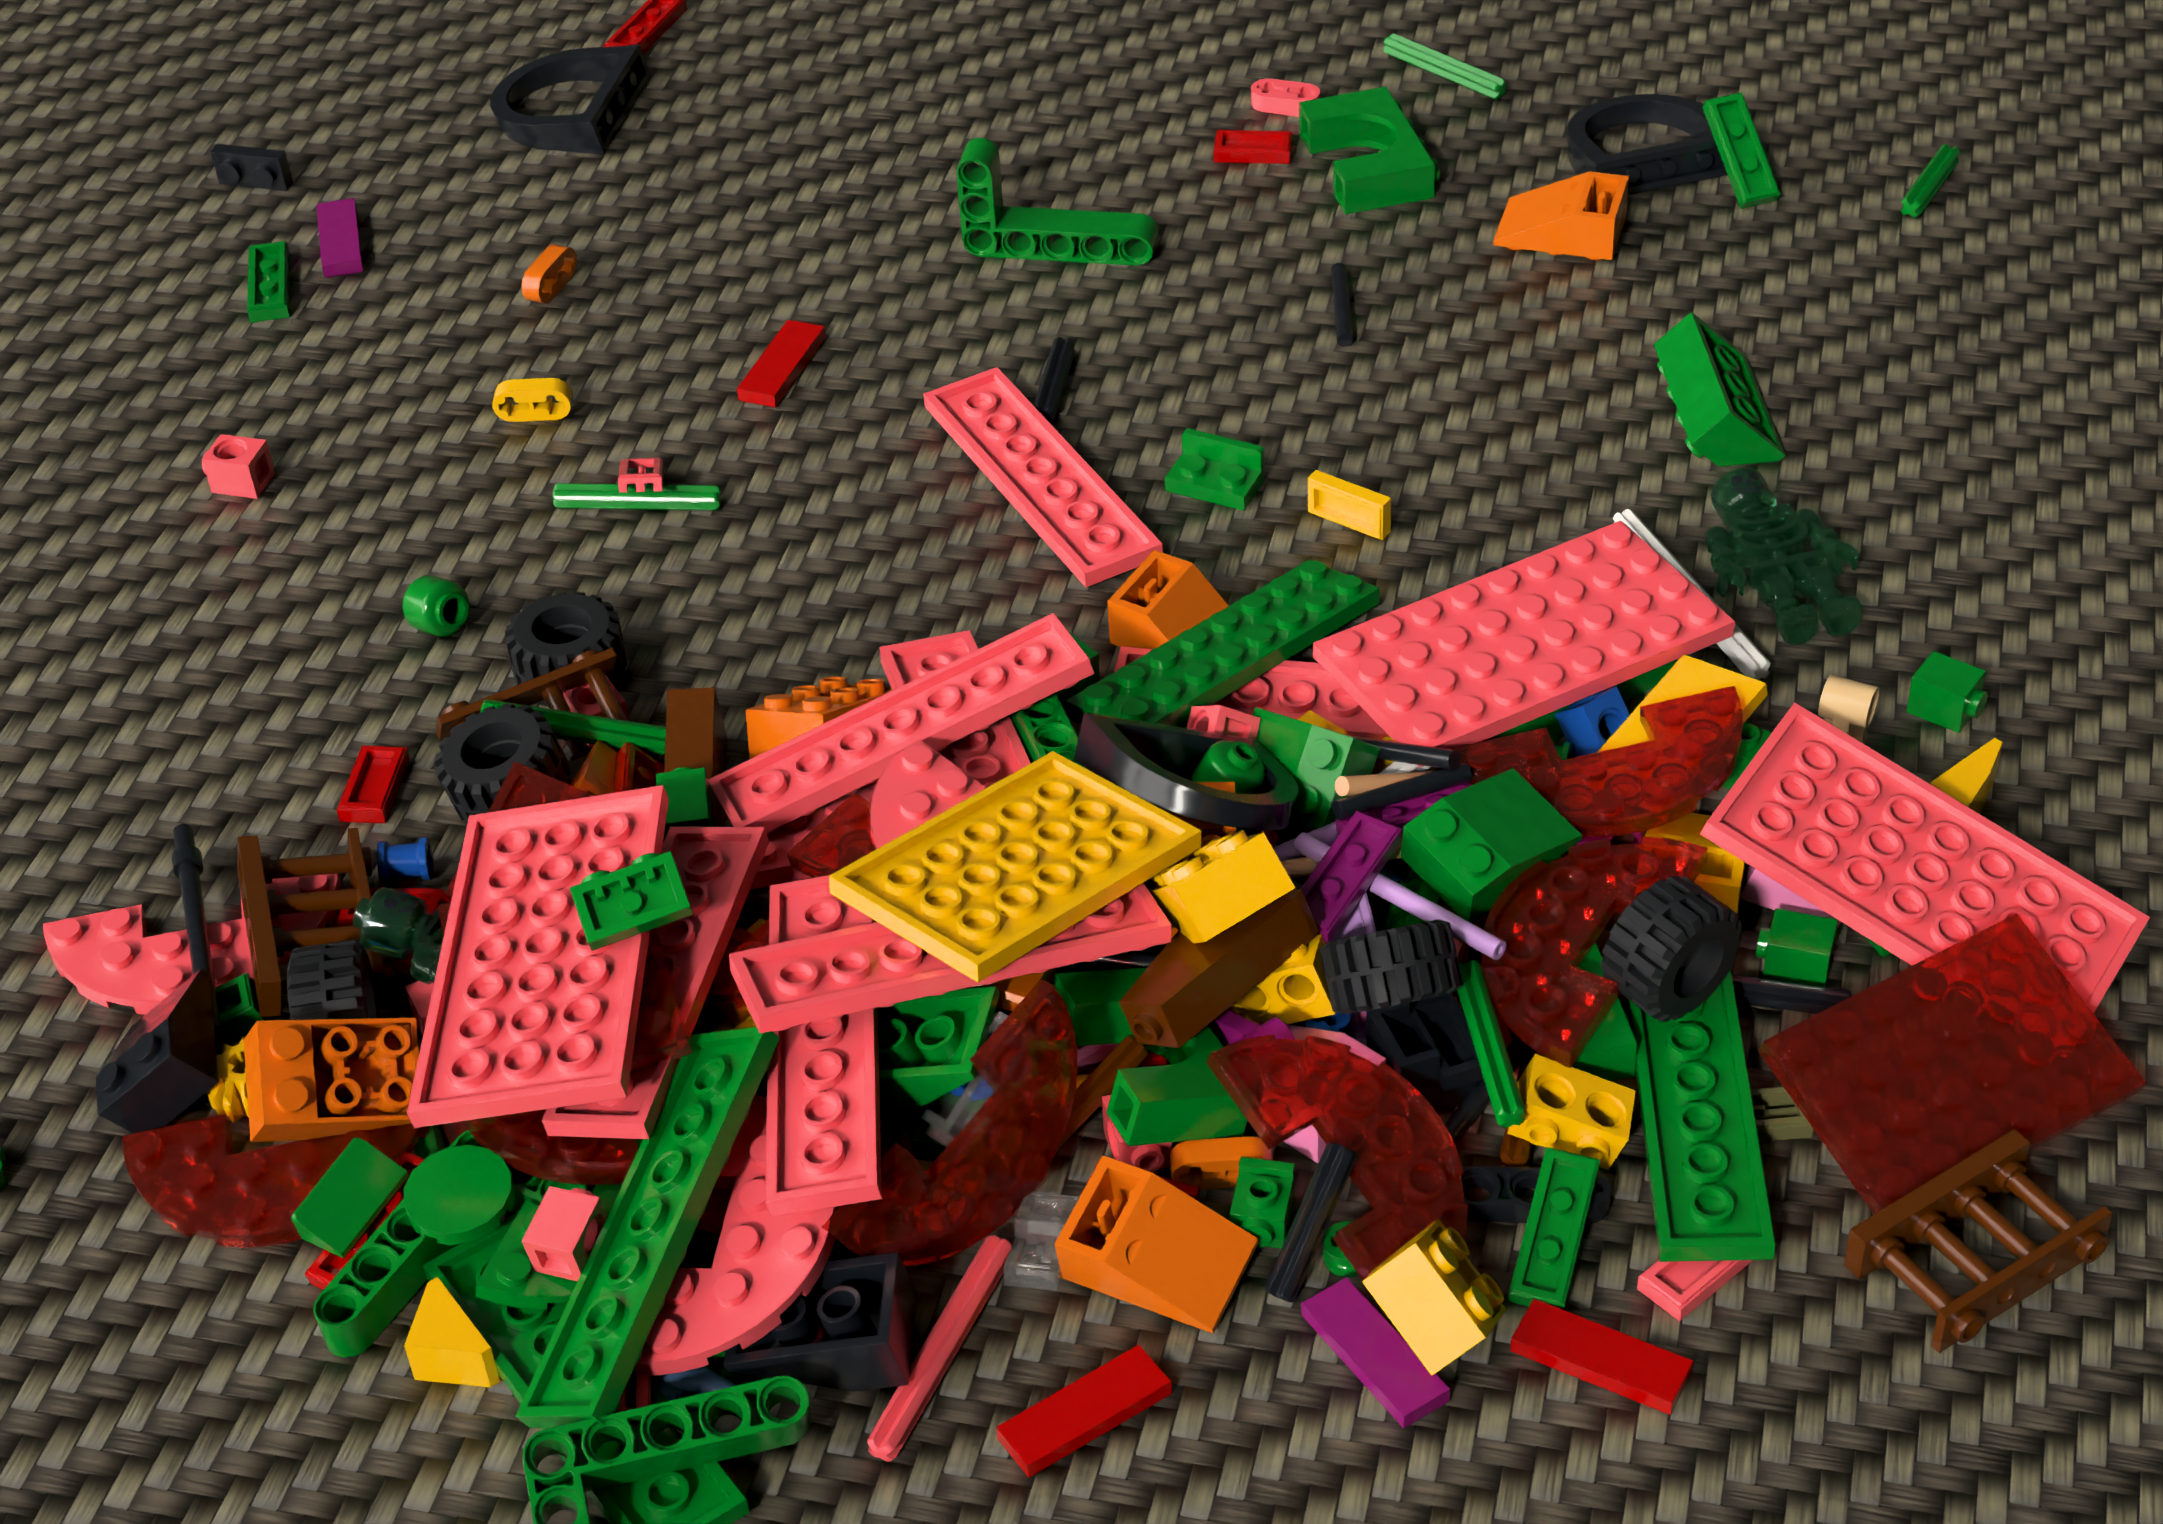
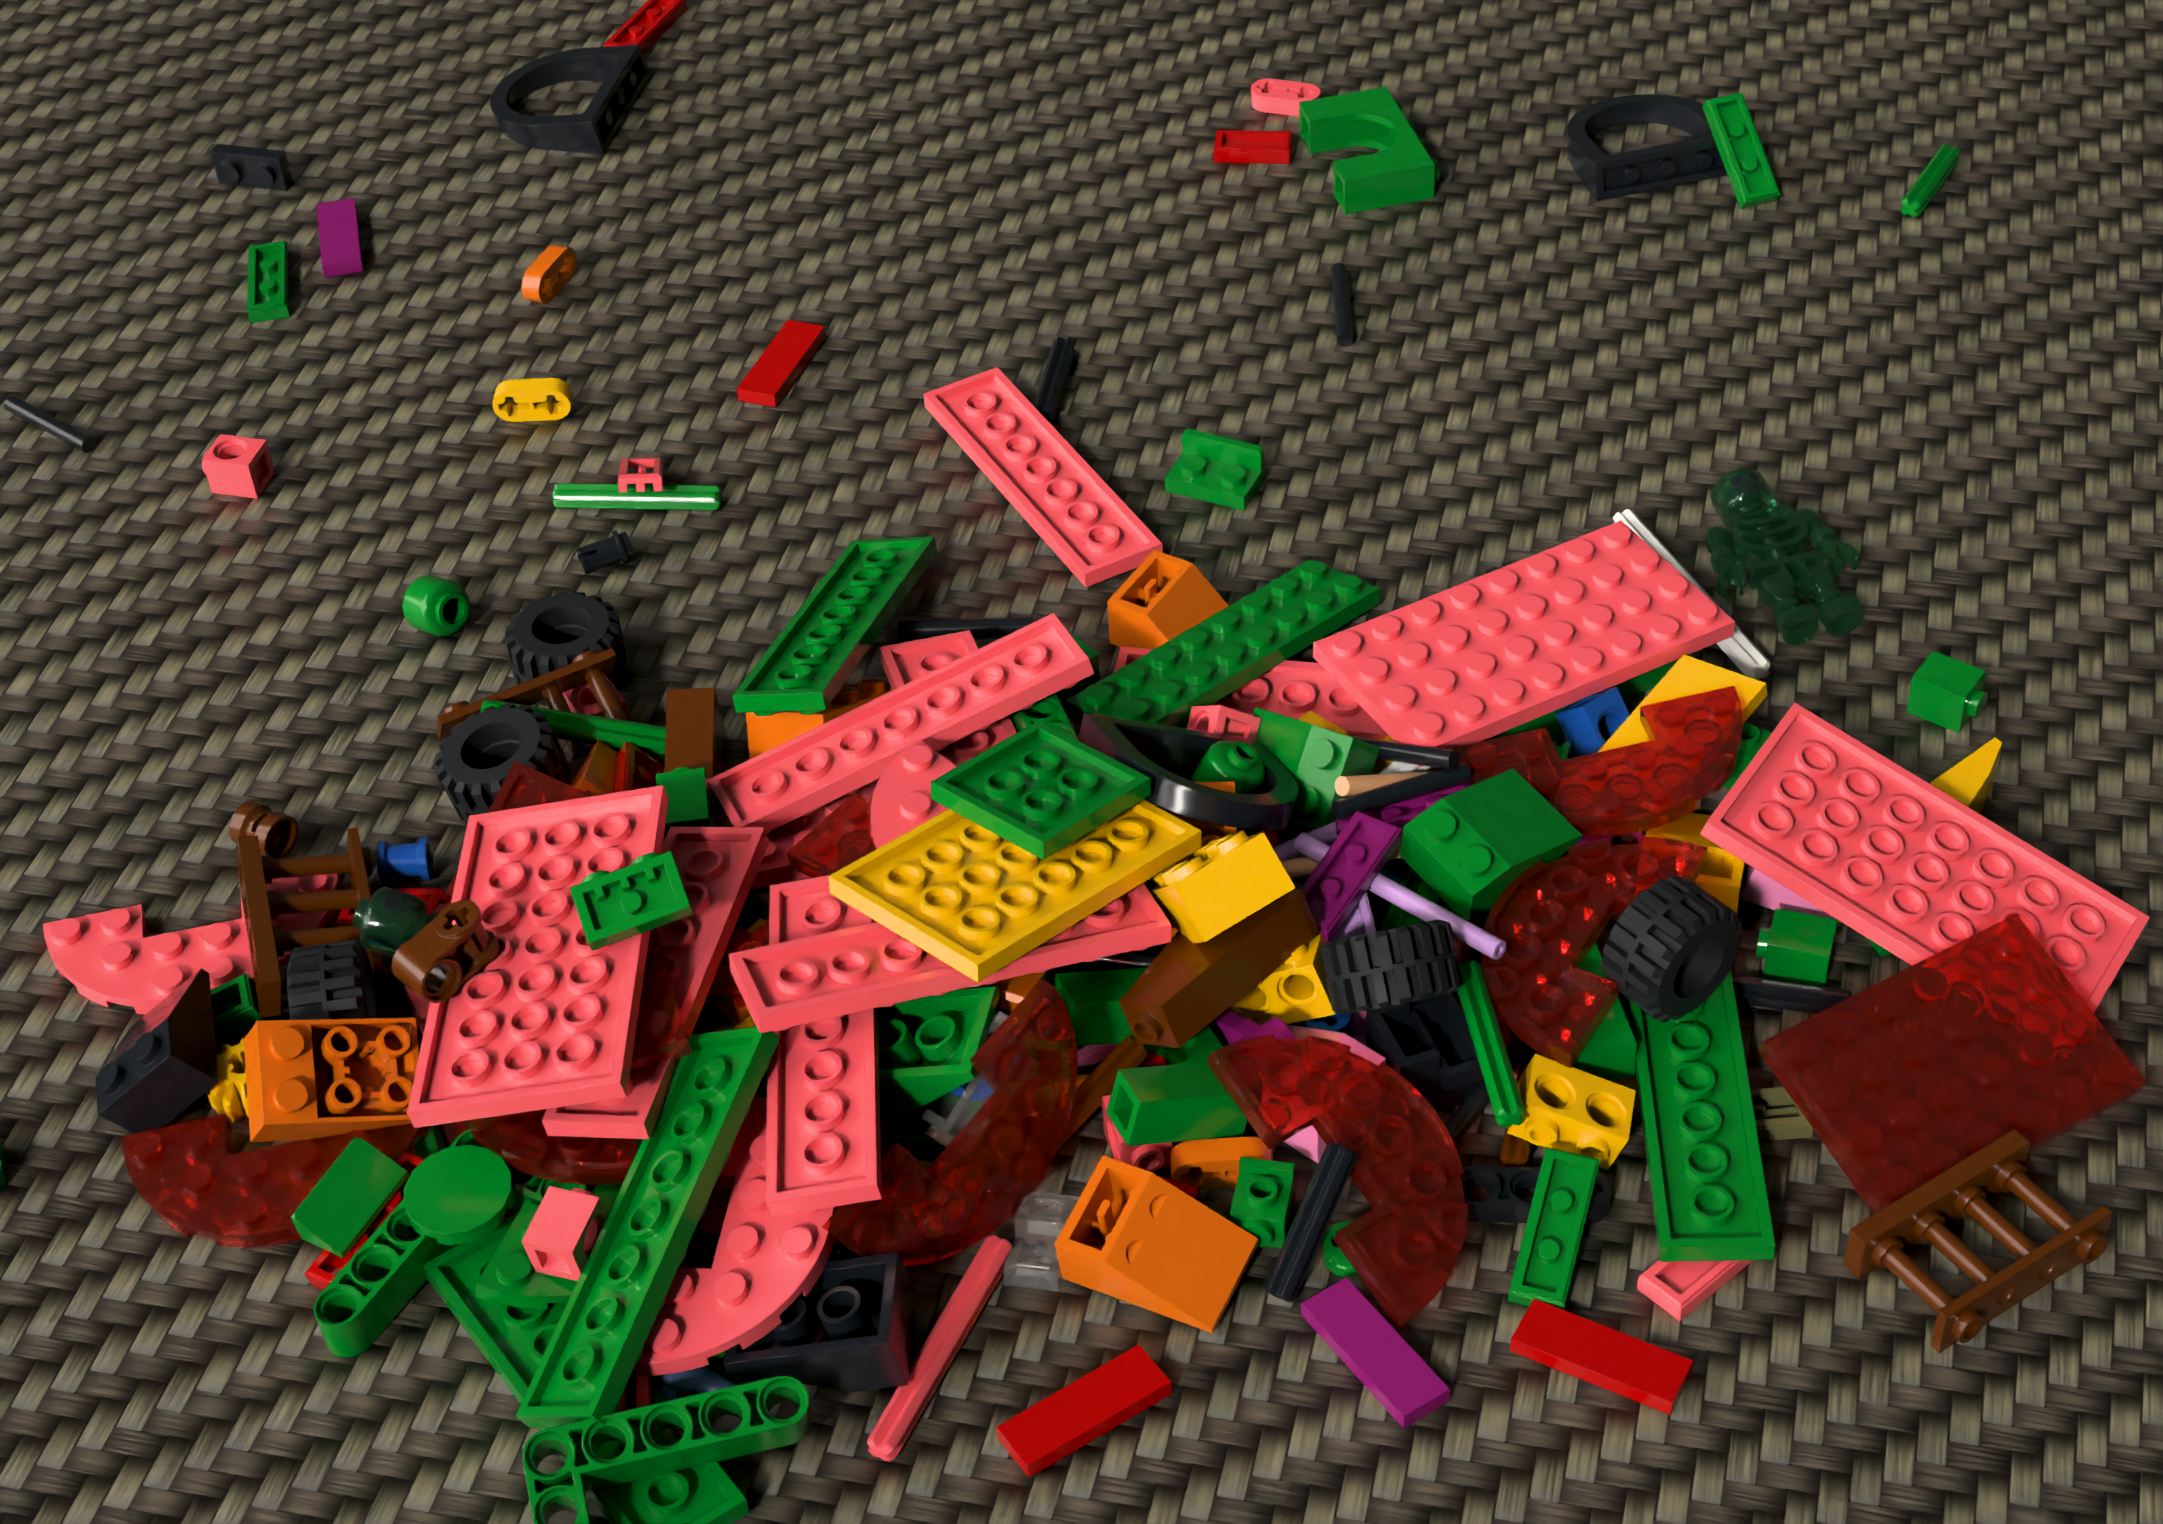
(49, 424): none -> black bar
(188, 867): black bar -> none
(275, 830): none -> reddish brown wheel
(373, 784): red tile -> none
(444, 954): none -> reddish brown piece
(446, 1343): yellow slope -> none
(605, 552): none -> black pin
(835, 627): none -> green plate
(977, 627): none -> black bar
(1040, 789): none -> green plate
(1041, 225): green beam -> none
(1349, 505): yellow tile -> none
(1436, 1296): yellow slope -> none
(1445, 66): axle -> none
(1568, 217): orange slope -> none
(1716, 396): green slope -> none
(1848, 705): tan piece -> none

